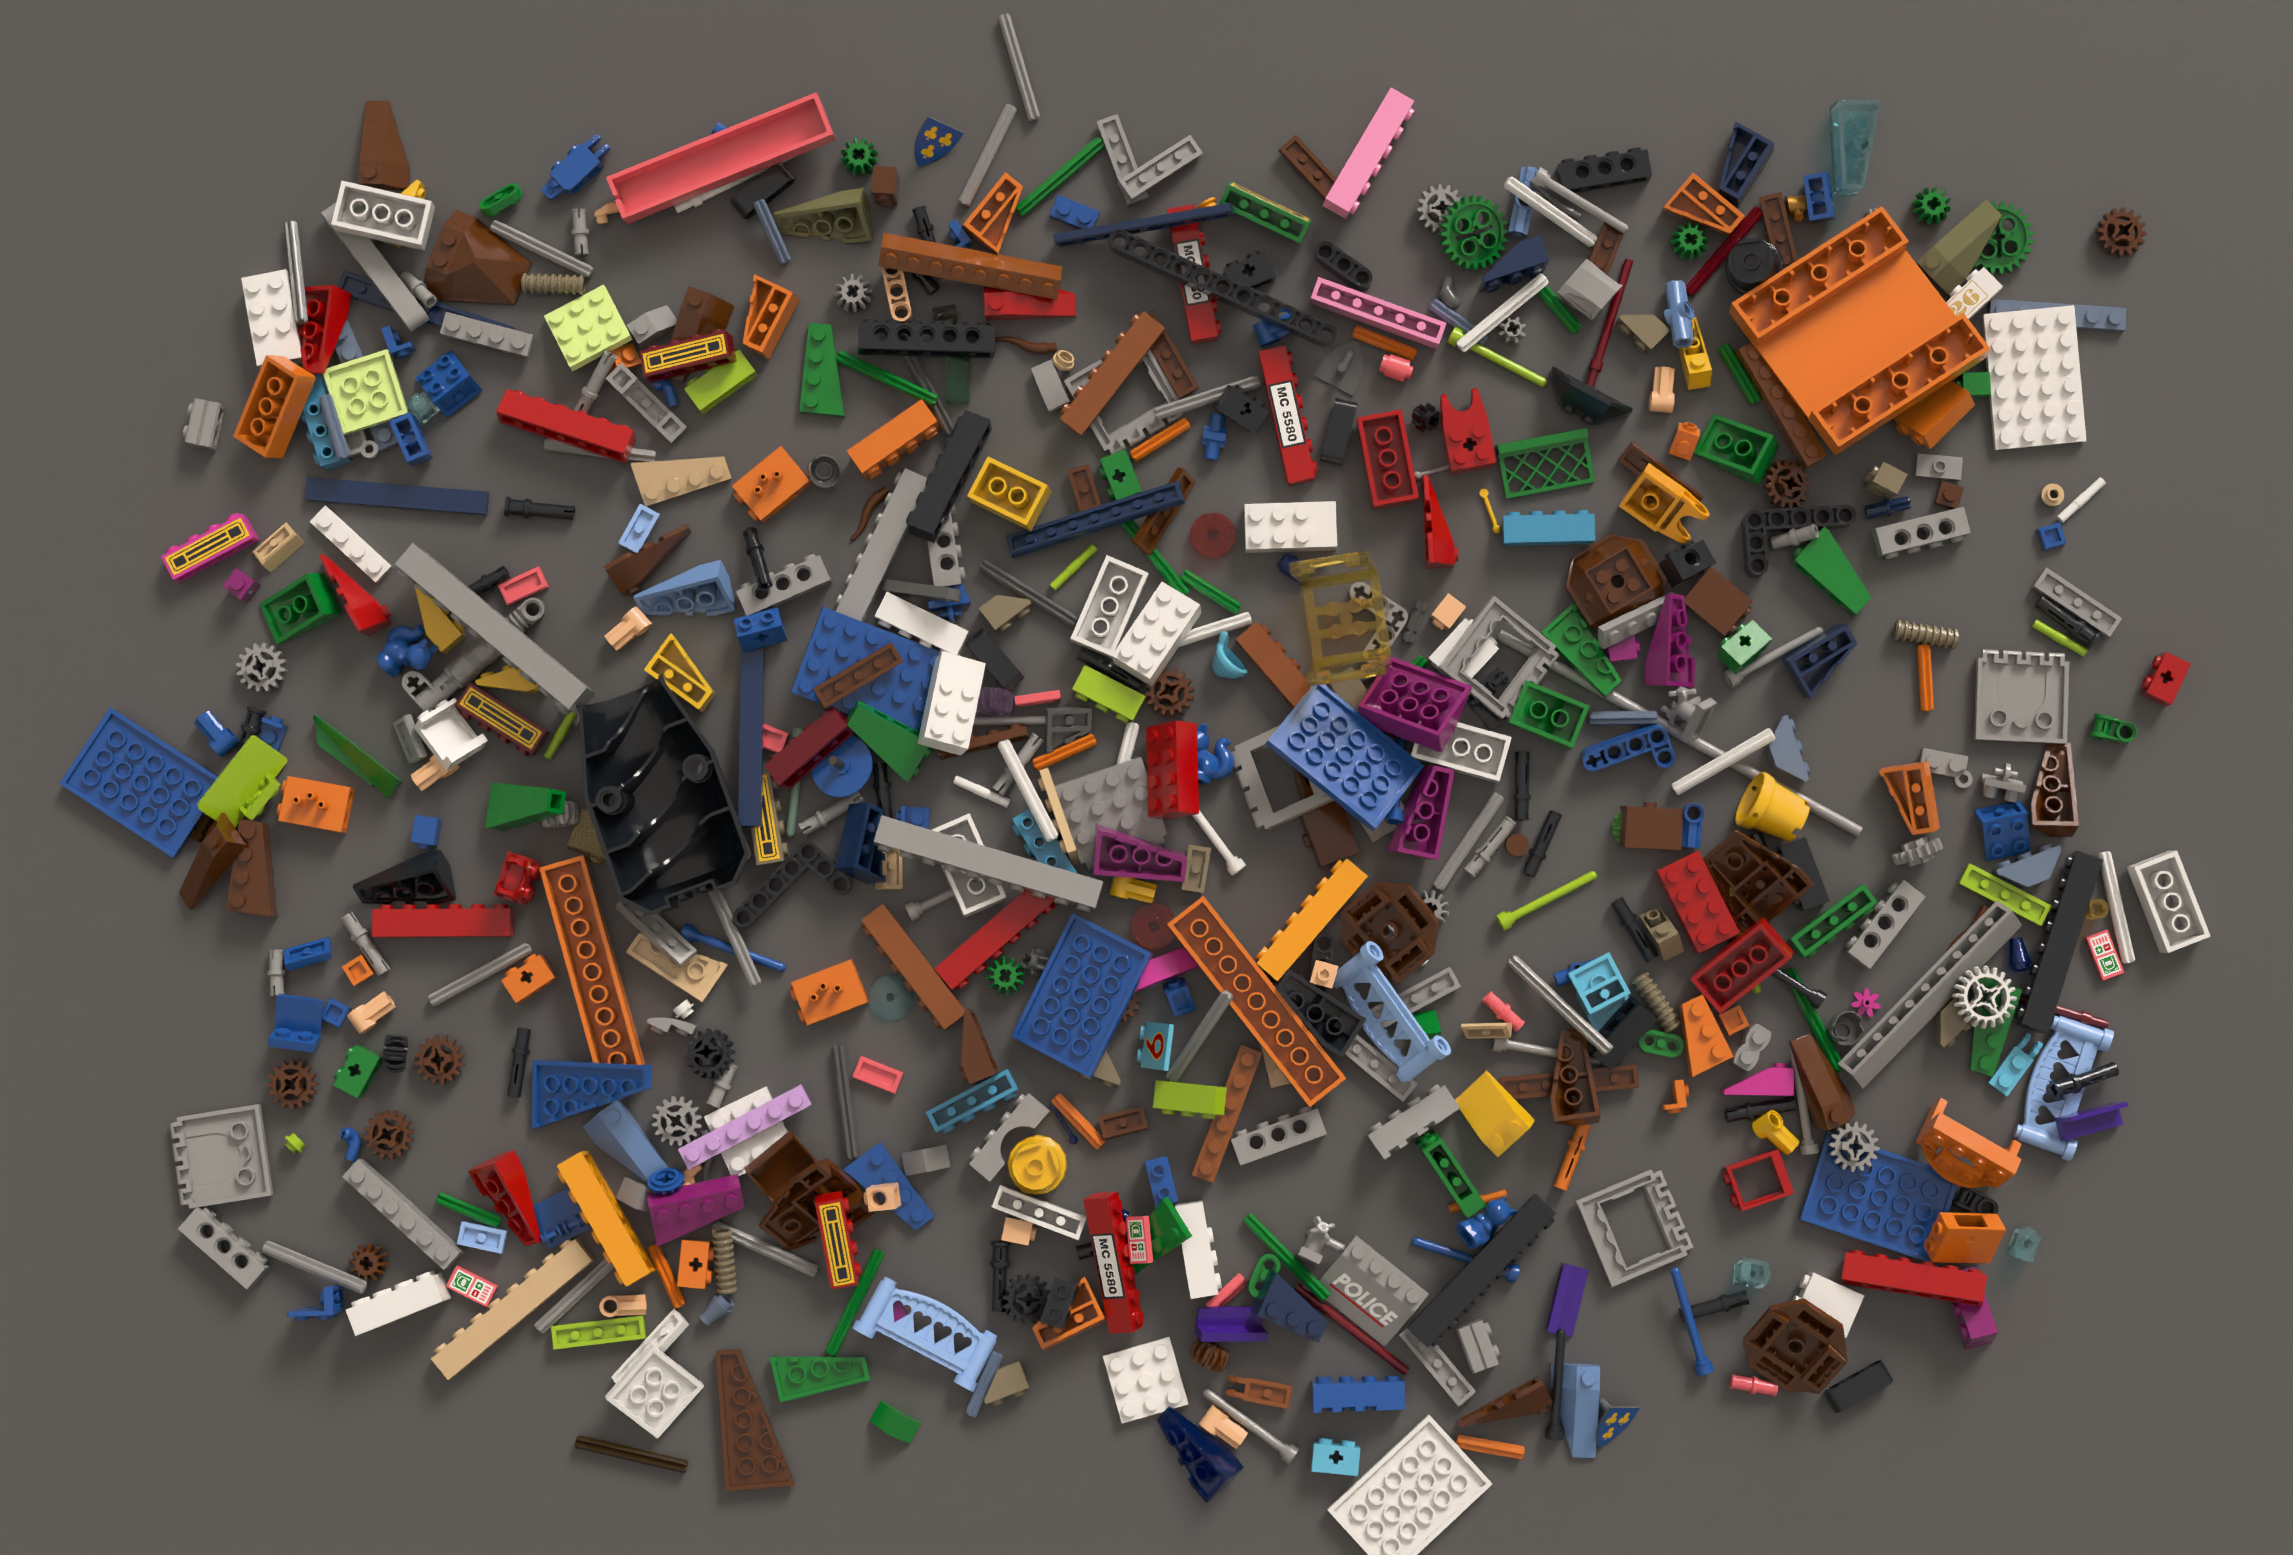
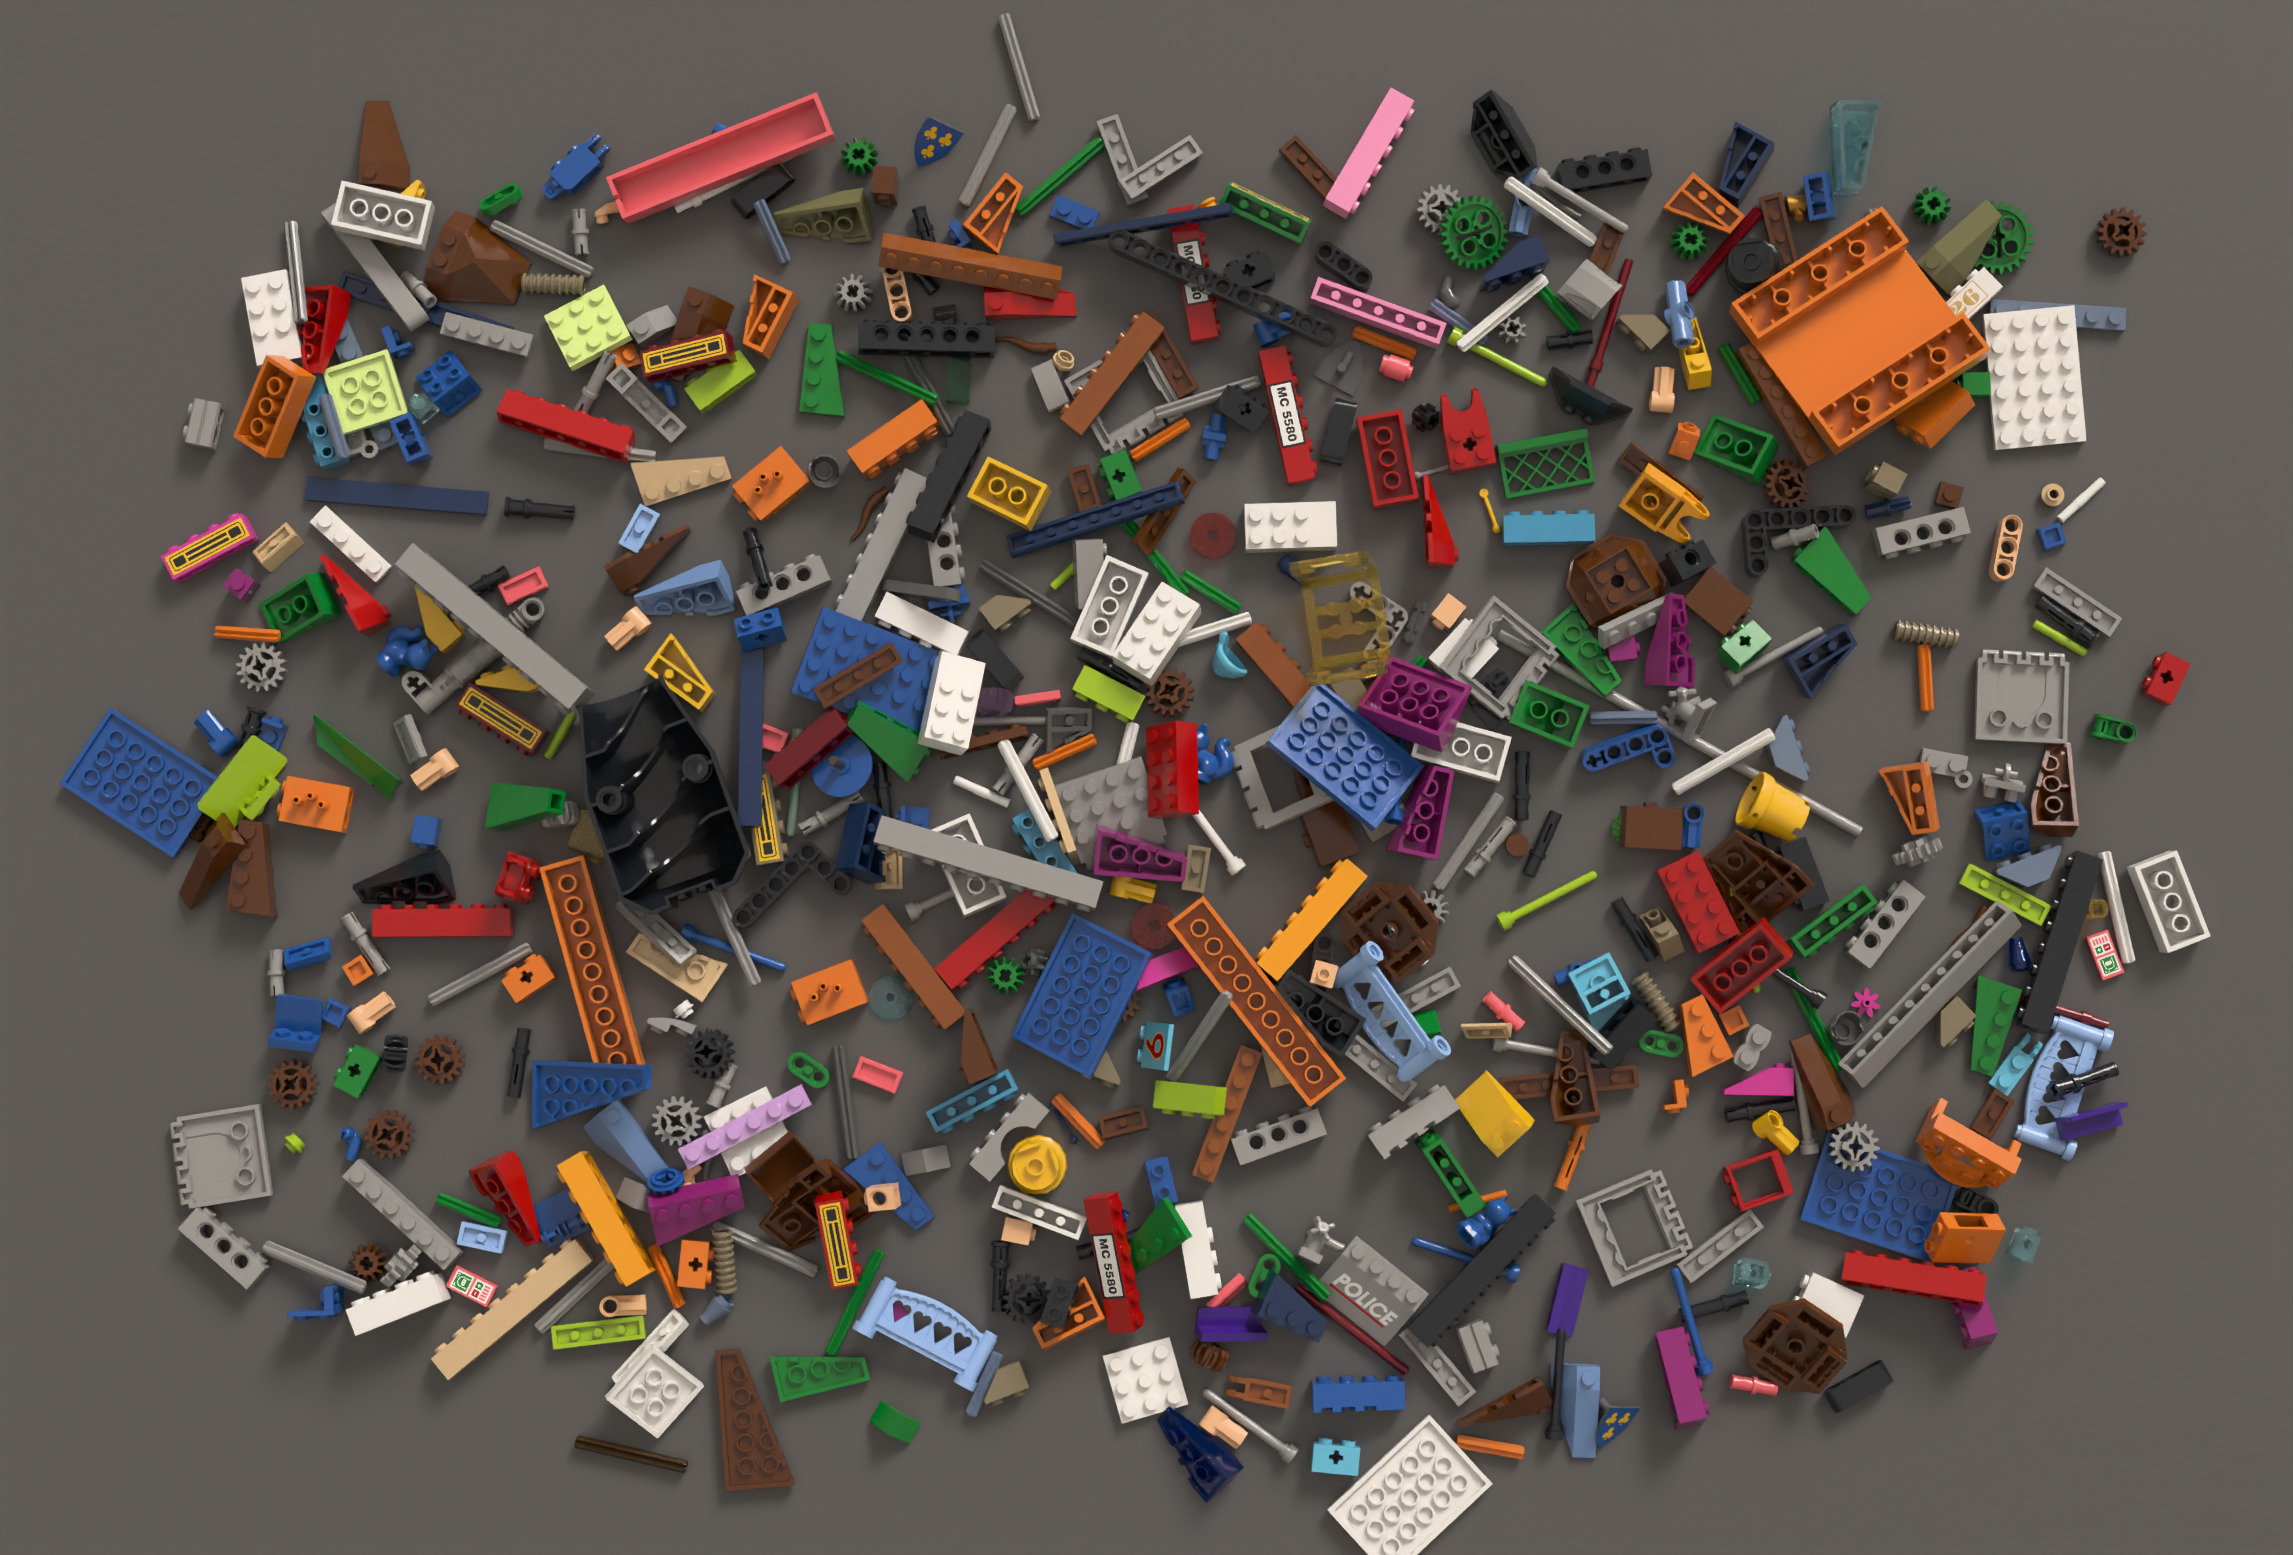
(244, 633): none -> orange axle
(401, 1265): none -> light grey gear
(448, 734): white panel -> none
(809, 1069): none -> green plate
(1087, 562): none -> light grey slope
(1139, 1239): tile -> none
(1502, 137): none -> black wedge
(1569, 340): none -> black pin
(1681, 1377): none -> magenta wedge
(1719, 1245): none -> light grey plate
(1938, 467): light grey plate -> none
(1978, 989): white gear -> none
(1992, 1114): none -> reddish brown plate
(2012, 539): none -> light nougat beam

